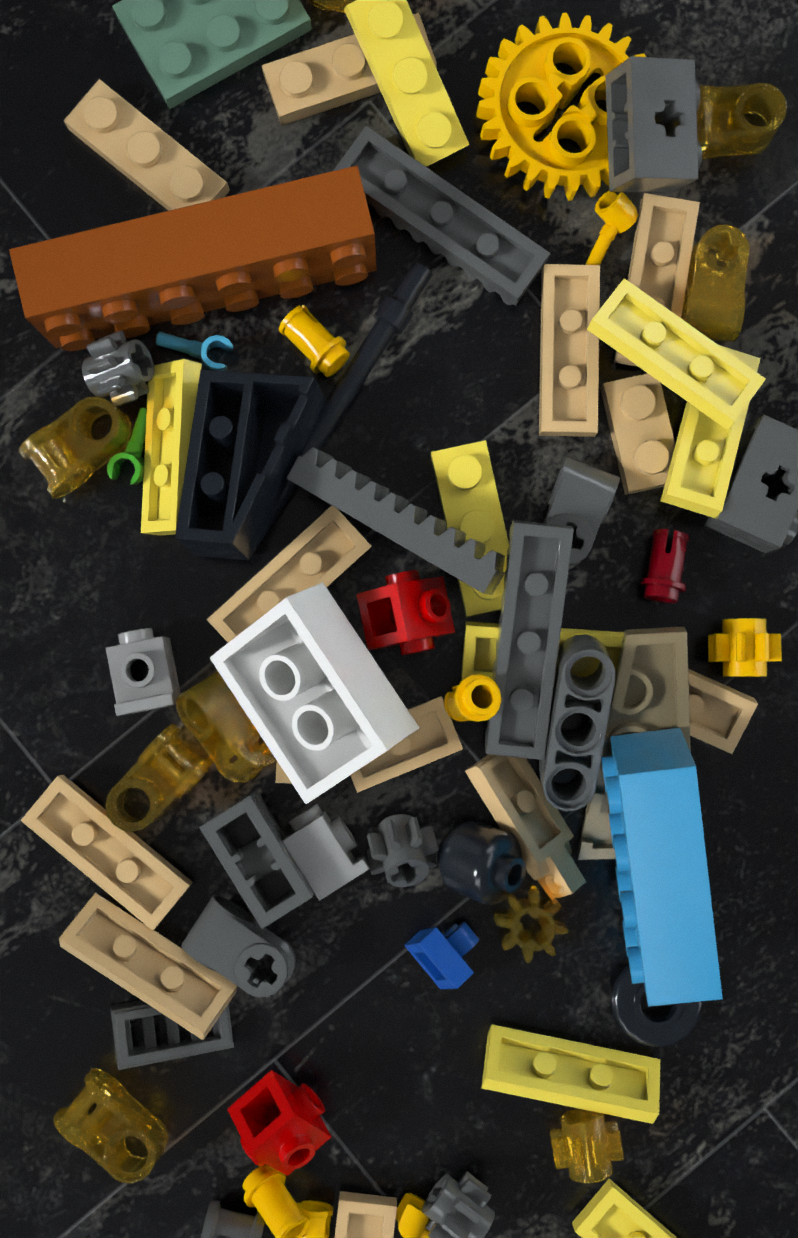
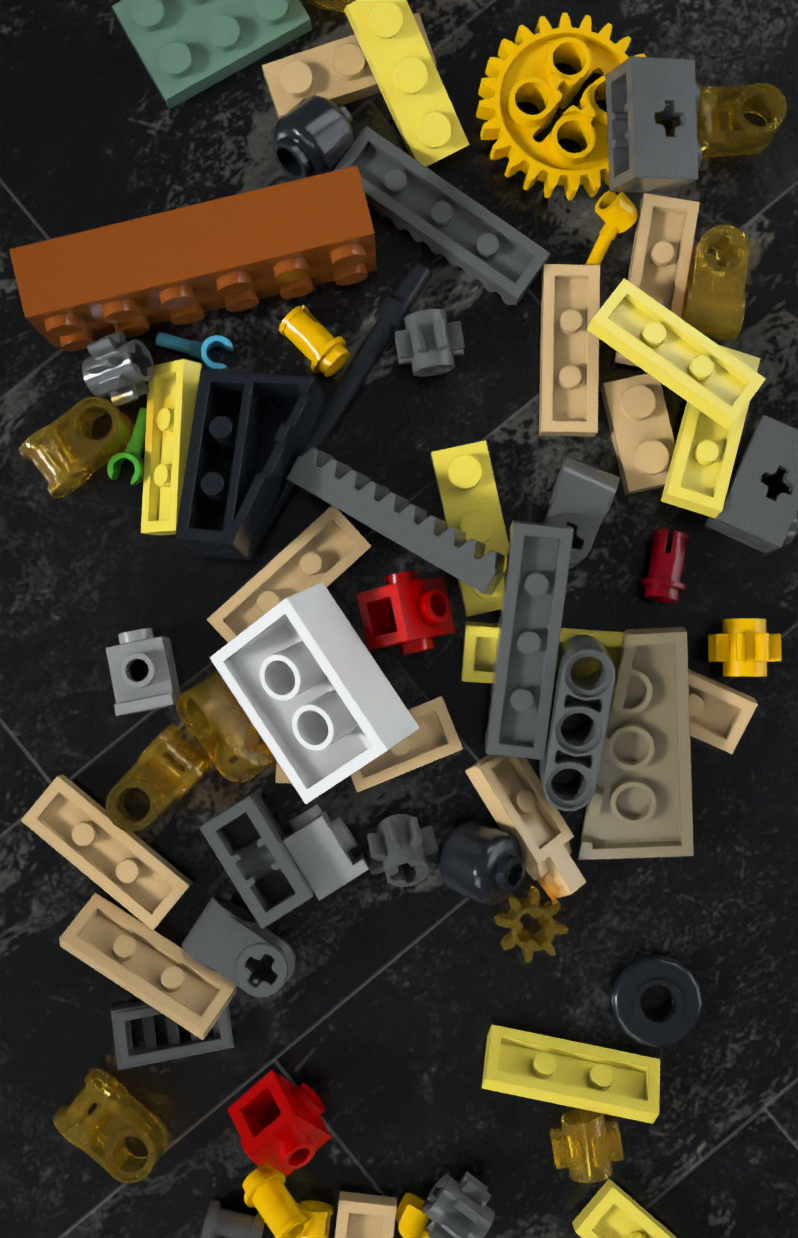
(143, 150): tan plate -> none
(313, 137): none -> black head
(429, 342): none -> dark grey gear
(442, 954): blue tile -> none
(474, 699): yellow pin -> none
(662, 867): dark azure brick -> none

